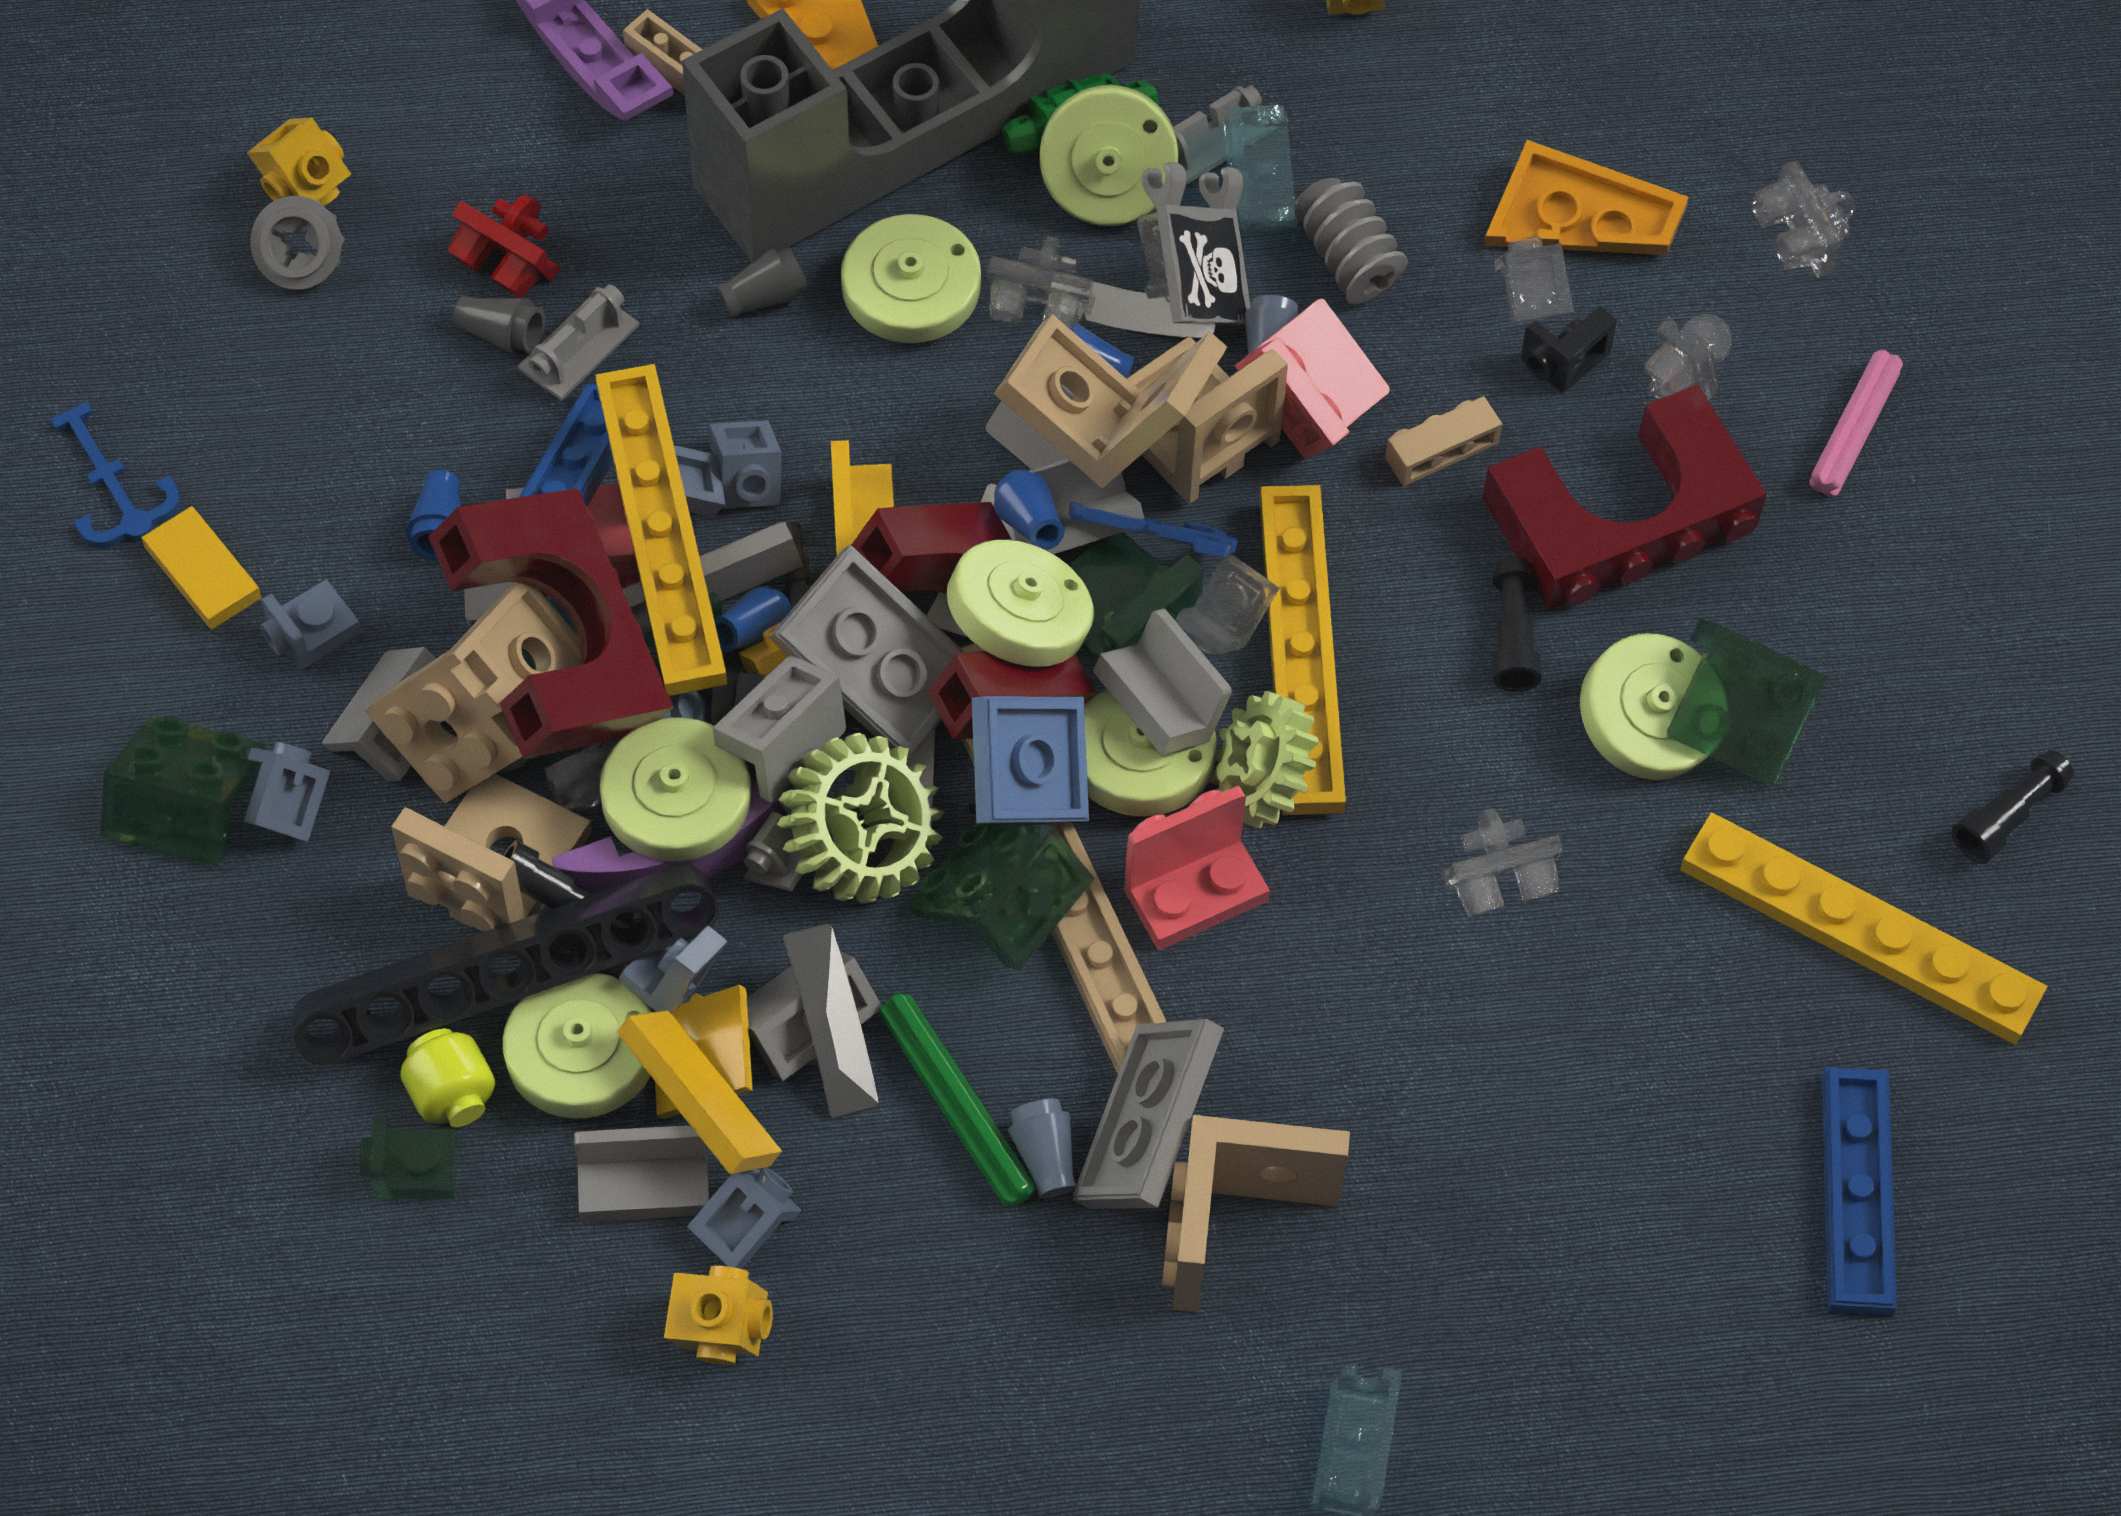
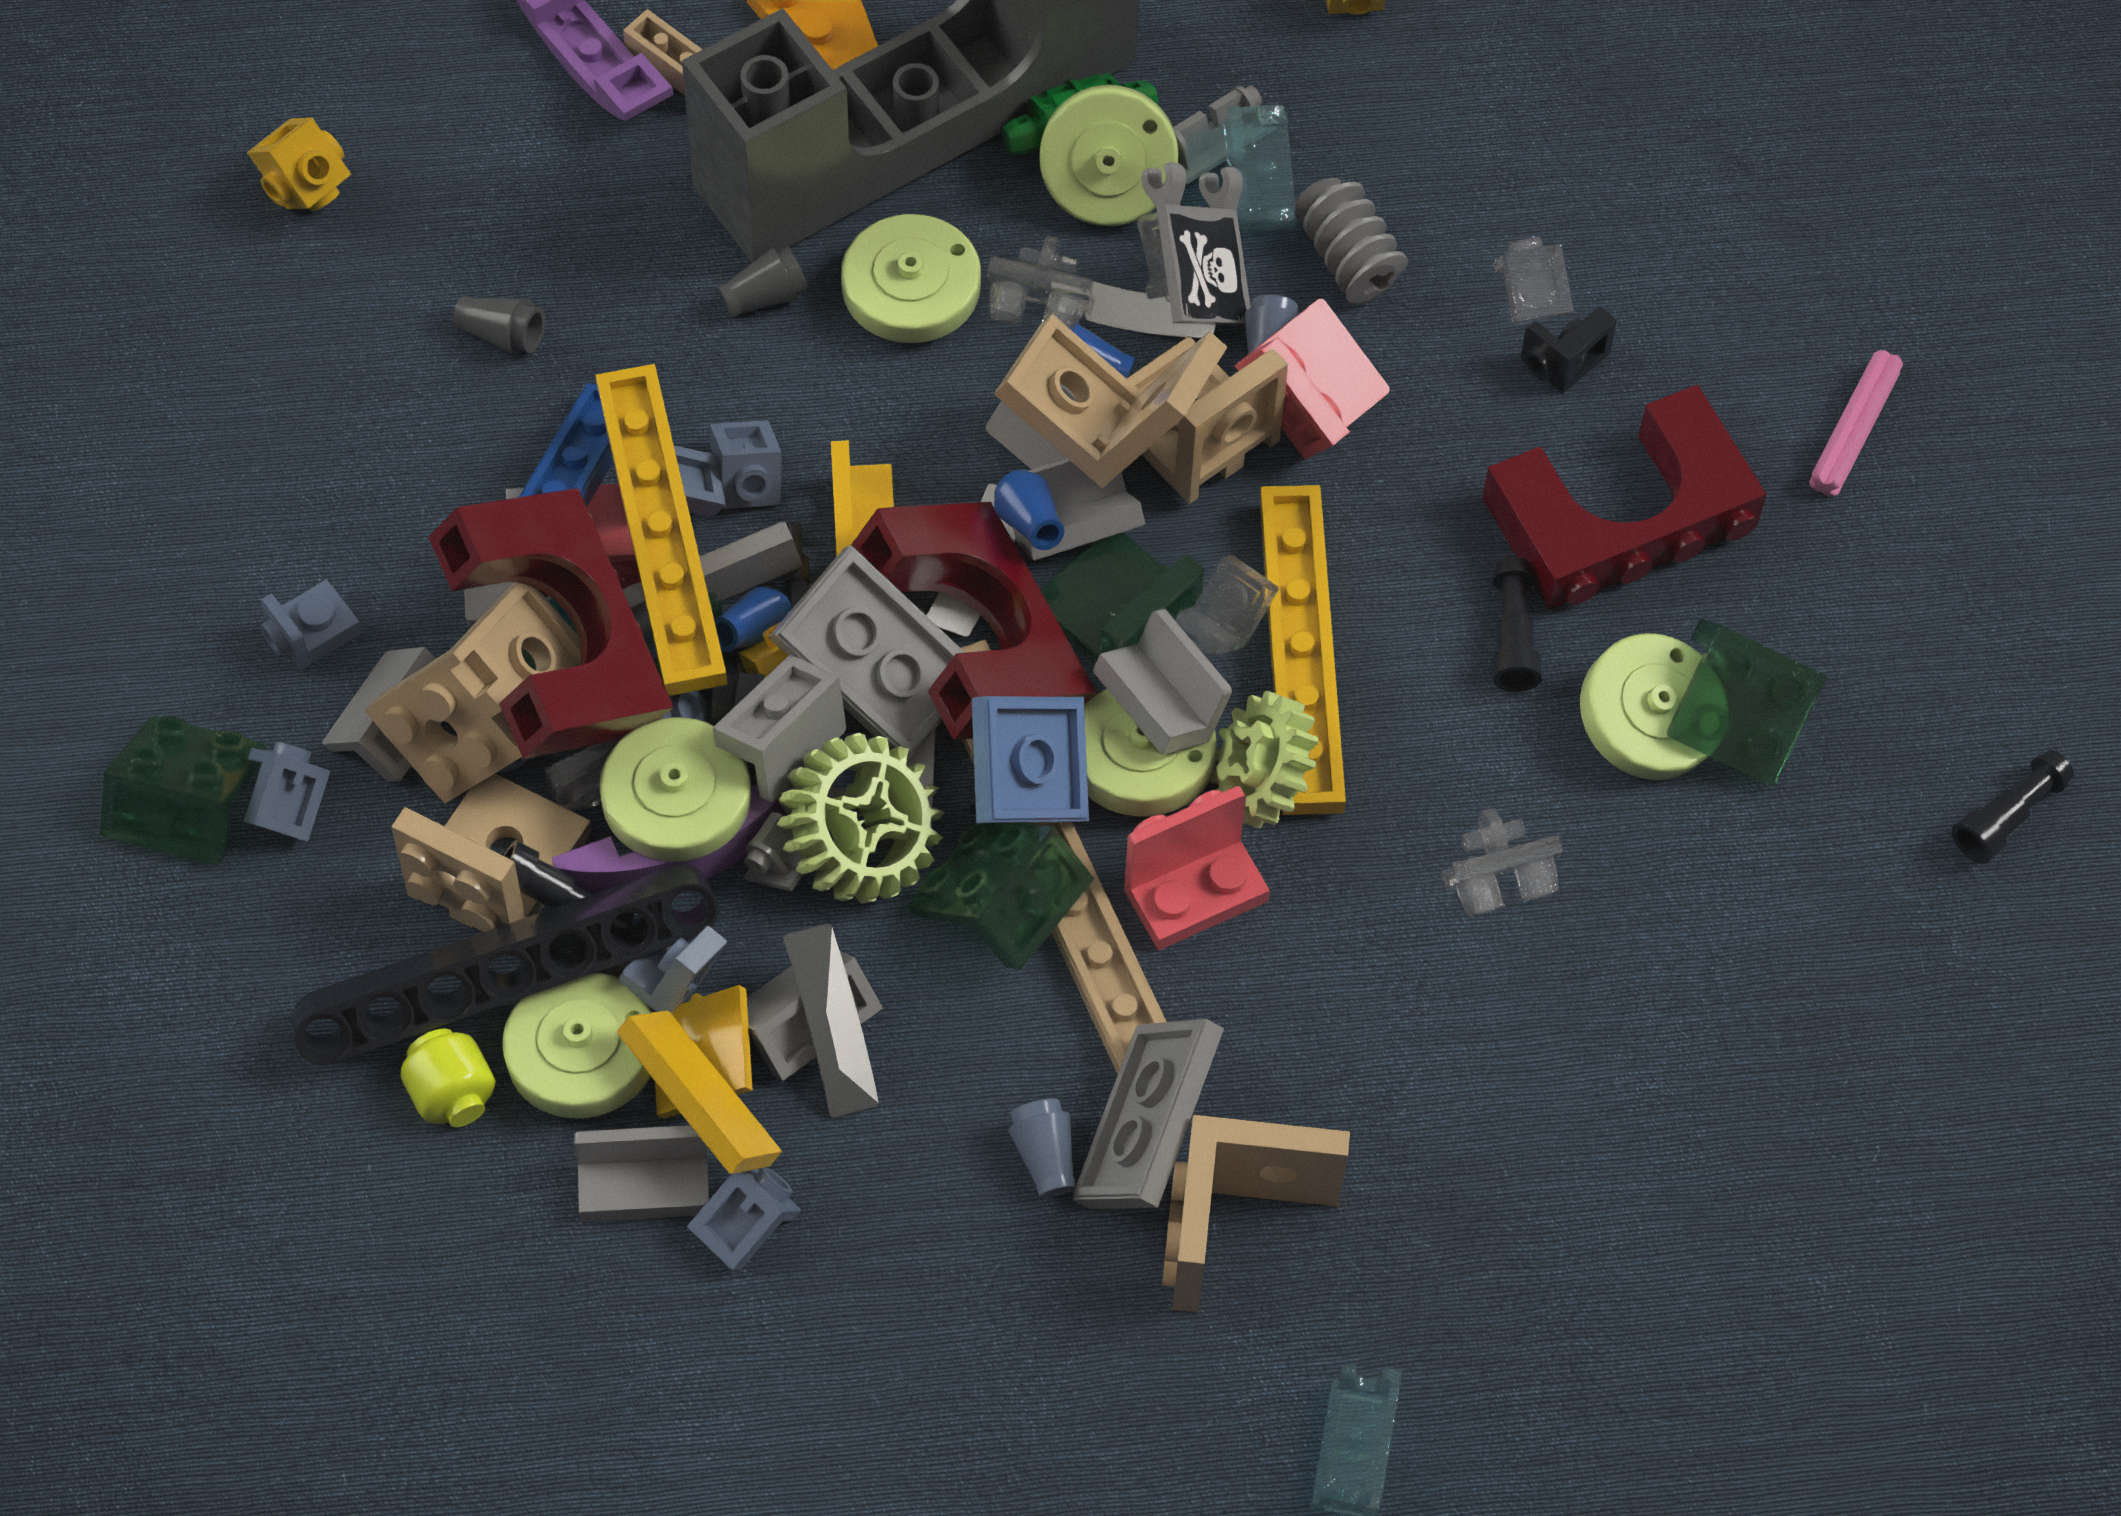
(134, 522): blue piece -> none
(201, 567): yellow tile -> none
(273, 252): light grey gear -> none
(409, 1161): clear green bracket -> none
(434, 505): blue cone -> none
(522, 259): red hips -> none
(580, 343): light grey hinge -> none
(718, 1314): yellow brick -> none
(957, 1100): green axle -> none
(1020, 603): yellowish green wheel -> none
(1204, 537): blue piece -> none
(1443, 440): tan piece -> none
(1584, 206): light orange wing -> none
(1690, 356): clear hips -> none
(1812, 214): clear hips -> none
(1858, 1192): blue tile -> none
(1863, 928): yellow plate -> none

